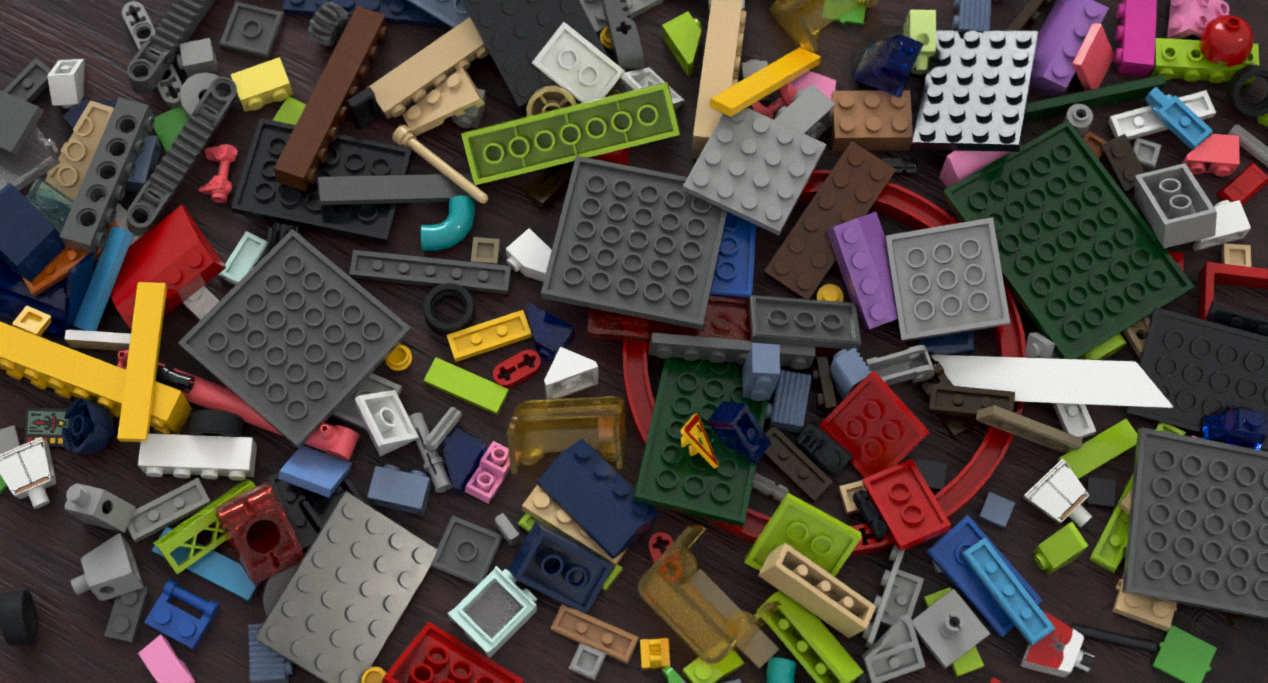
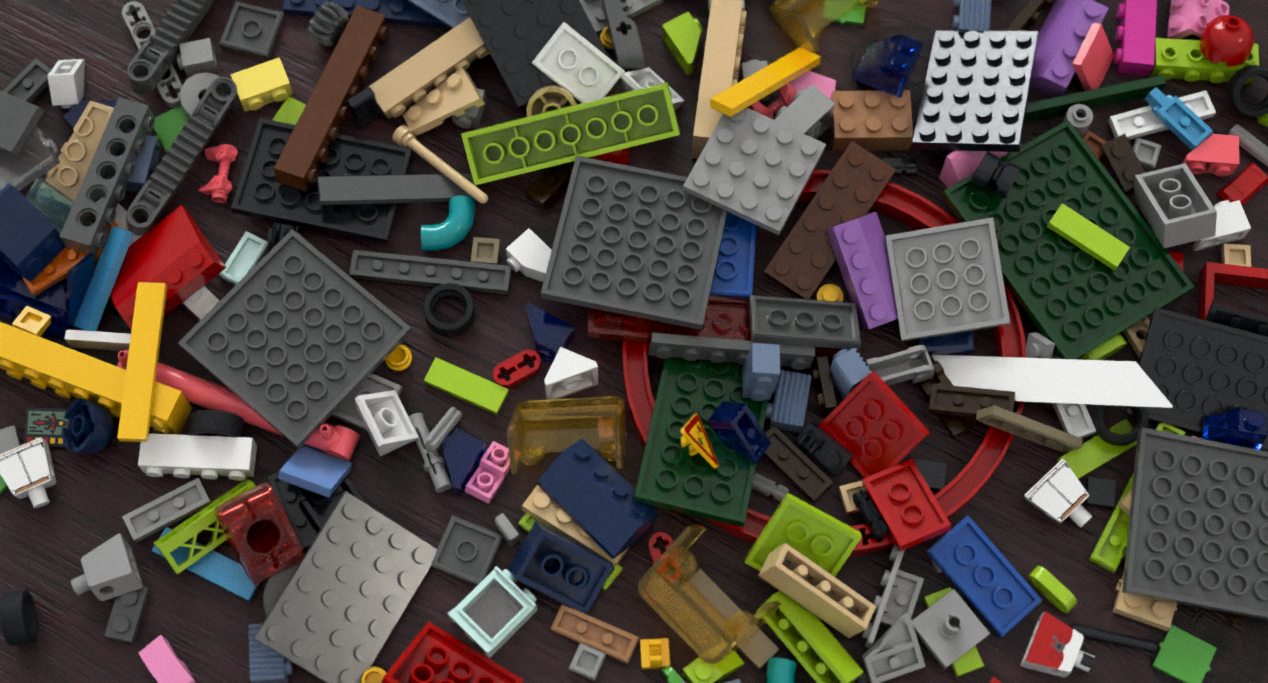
(87, 502): light grey torso -> none
(169, 377): black pin -> none
(176, 622): blue plate -> none
(400, 489): sand blue brick -> none
(489, 336): yellow plate -> none
(922, 27): yellowish green torso -> none
(995, 174): none -> black wheel
(996, 510): sand blue tile -> none
(1008, 591): dark azure tile -> none
(1052, 589): none -> lime beam
(1059, 549): lime slope -> none
(1088, 236): none -> lime tile
(1115, 439): none -> black tyre

